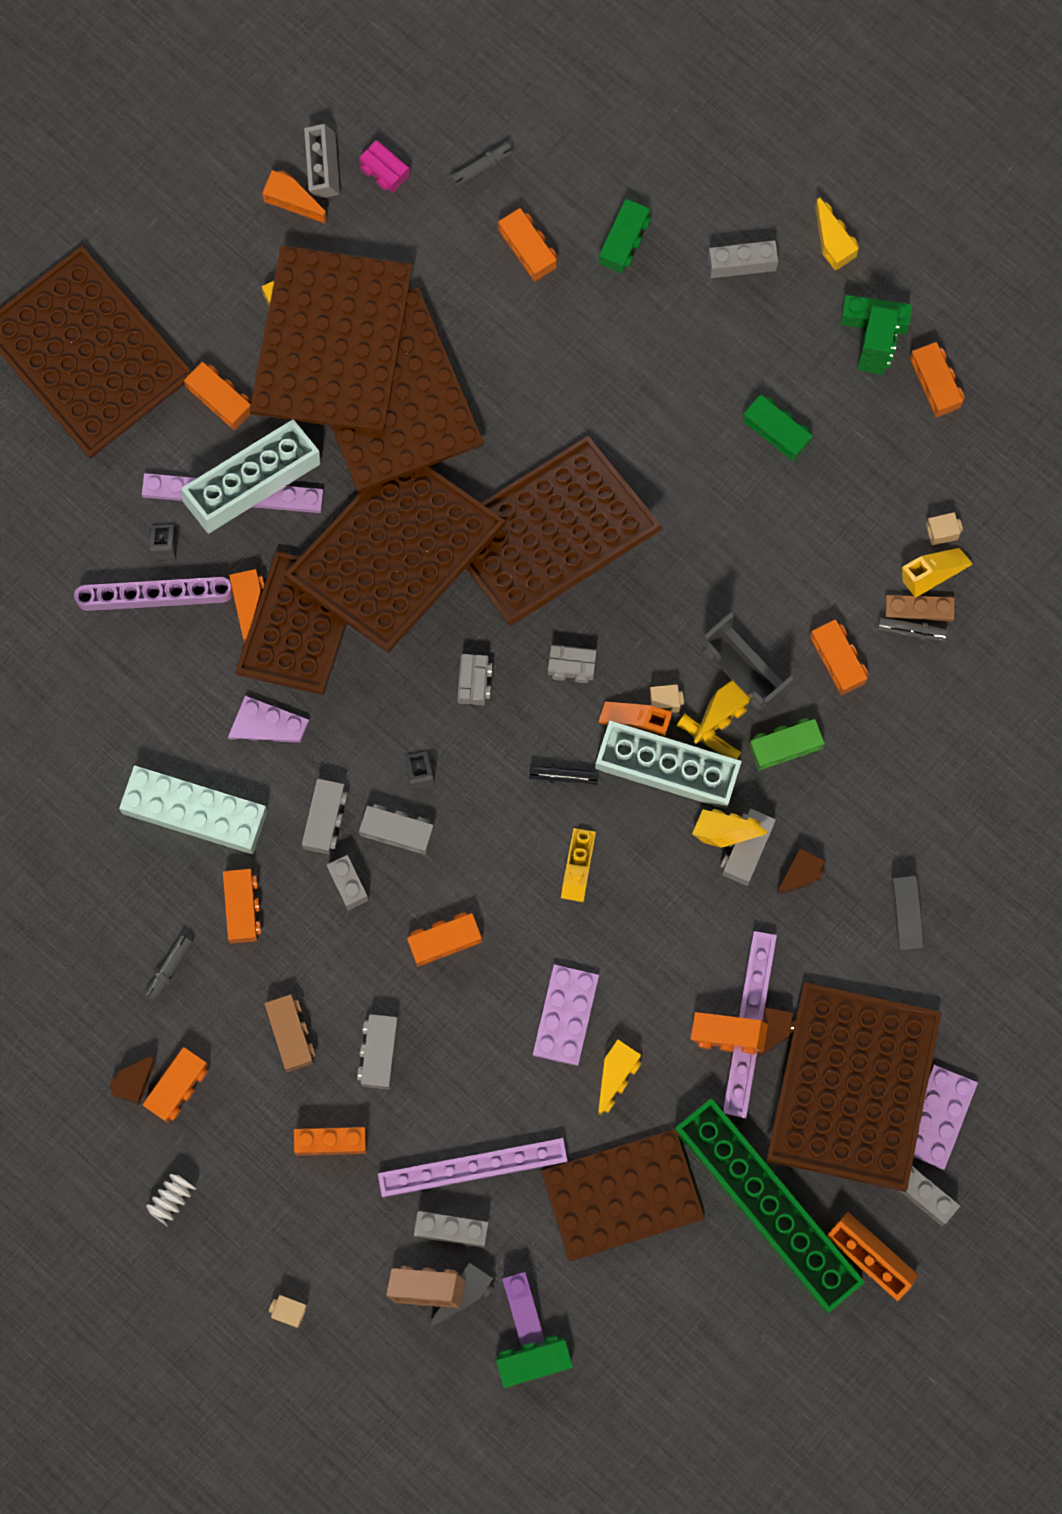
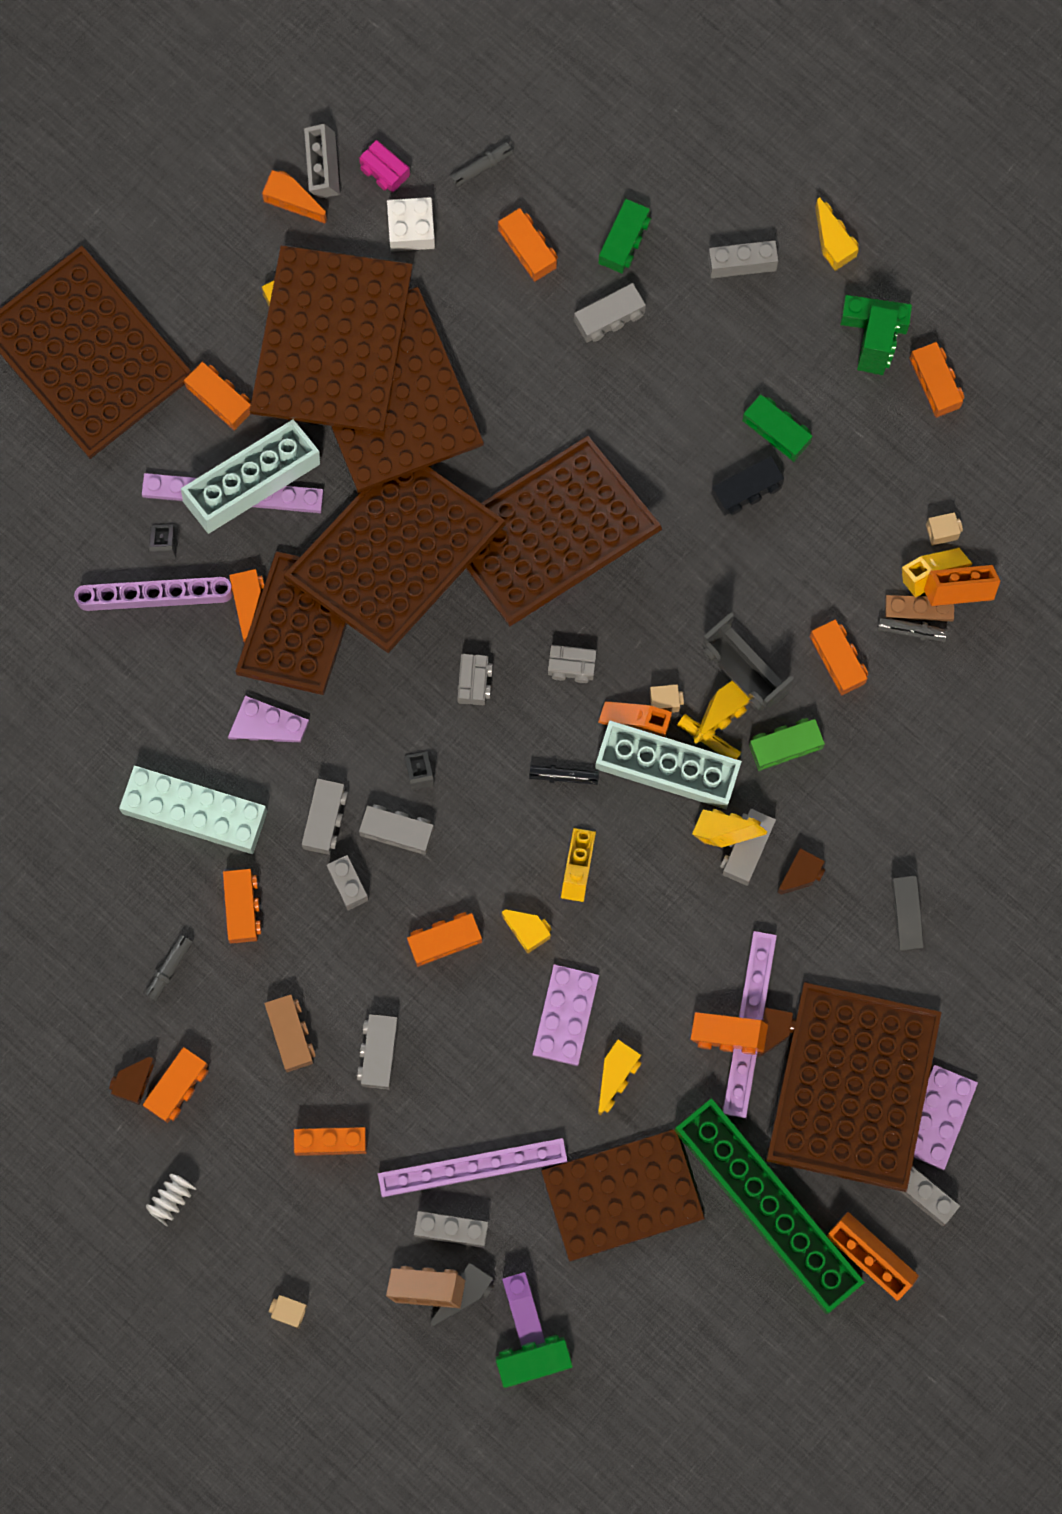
(410, 224): none -> white brick
(527, 928): none -> yellow slope
(610, 313): none -> light grey brick
(748, 486): none -> black brick
(961, 585): none -> orange brick

